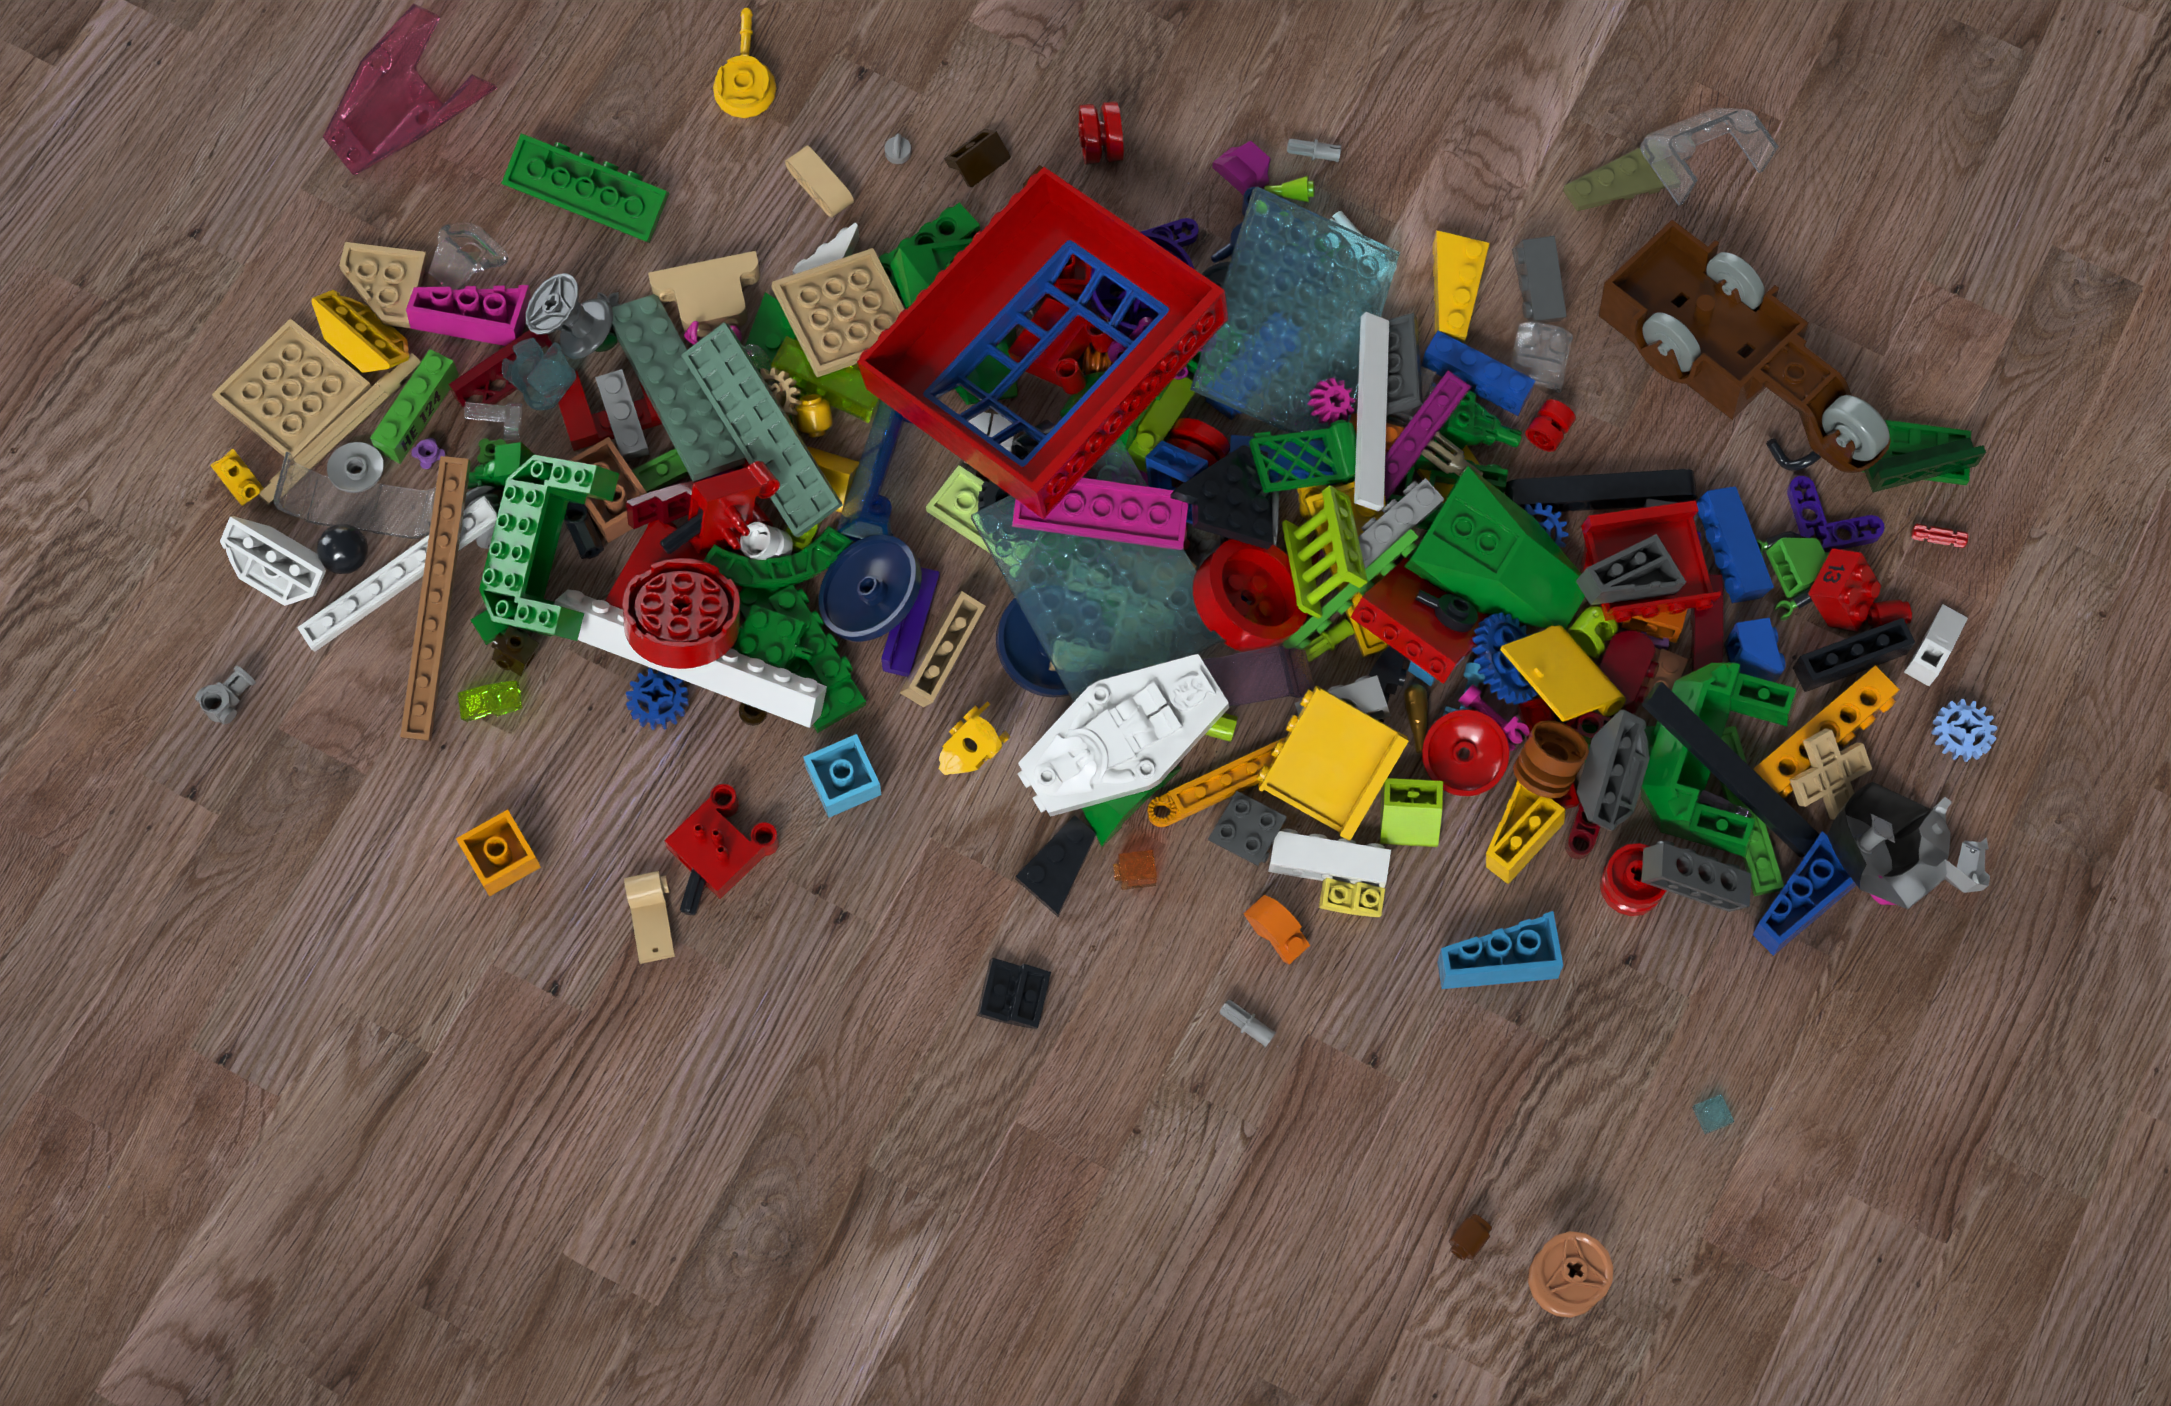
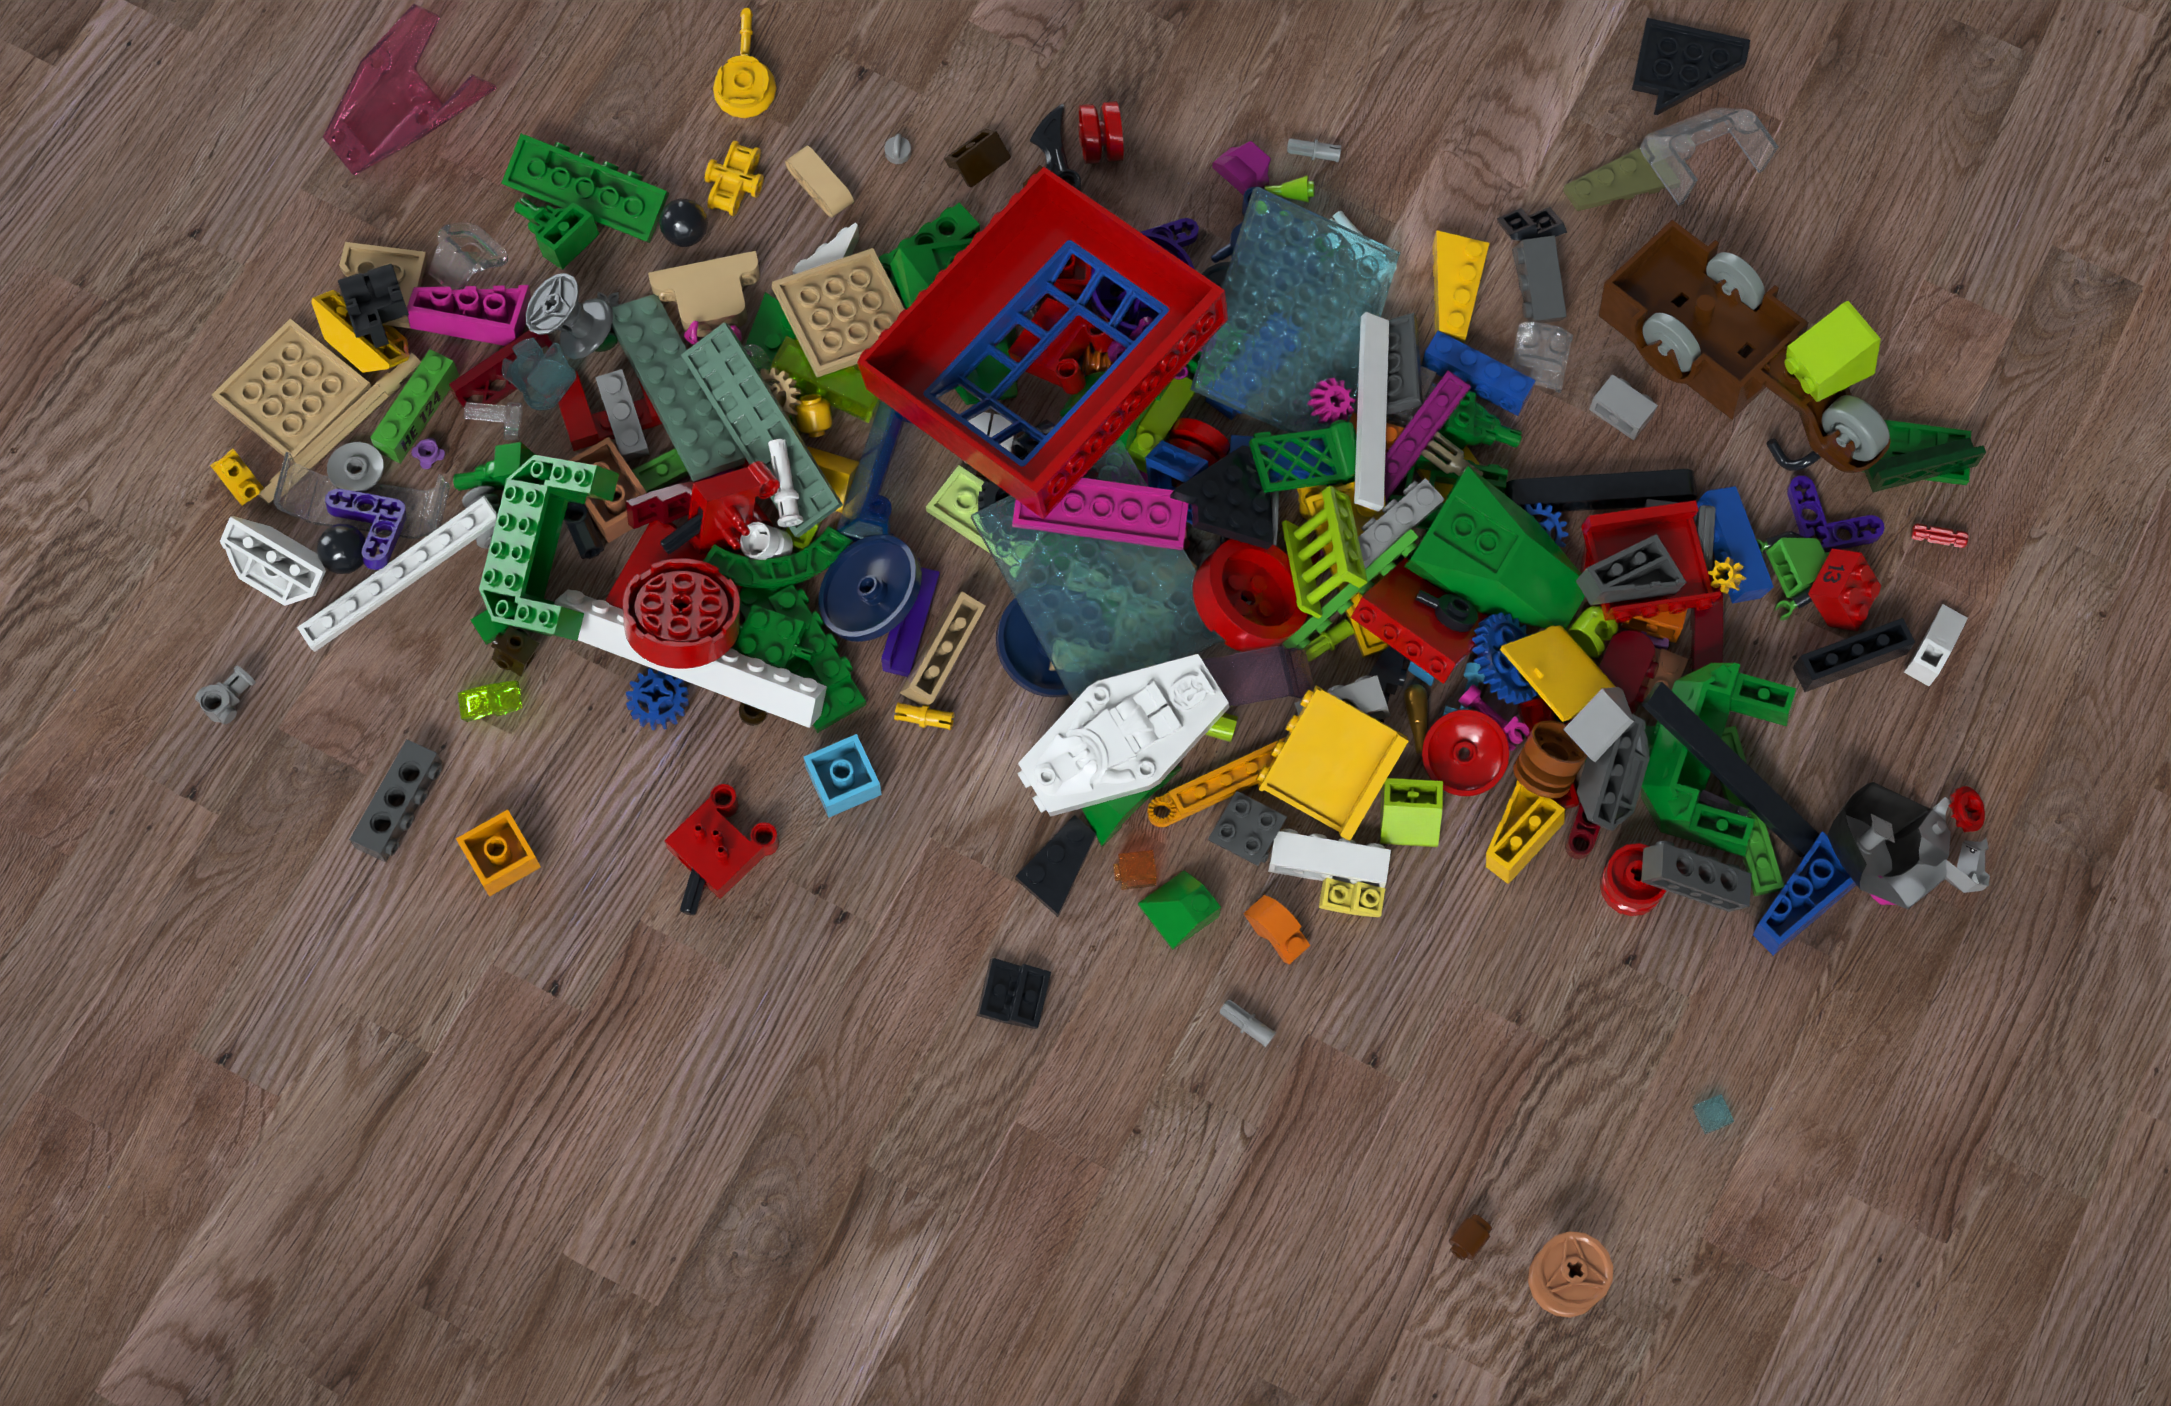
(373, 300): none -> black plate
(379, 520): none -> dark purple beam
(380, 810): none -> dark grey brick
(435, 598): medium nougat plate -> none
(486, 446): bright green plate -> none
(560, 231): none -> green brick
(650, 916): tan door -> none
(683, 222): none -> black piece
(734, 178): none -> yellow axle
(786, 495): none -> white pin
(924, 716): none -> yellow pin
(957, 757): yellow piece -> none
(1049, 139): none -> black piece
(1180, 908): none -> green slope
(1504, 956): dark azure wedge -> none
(1540, 224): none -> black slope
(1550, 425): red wheel -> none
(1600, 722): none -> light grey slope
(1623, 407): none -> light grey brick
(1684, 61): none -> black wing
(1705, 532): none -> dark grey axle
(1734, 575): none -> yellow gear
(1755, 649): blue slope -> none
(1830, 772): tan plate -> none
(1834, 353): none -> lime slope
(1872, 686): light orange brick -> none
(1888, 611): red brick -> none
(1955, 738): light blue gear -> none
(1968, 799): none -> red gear

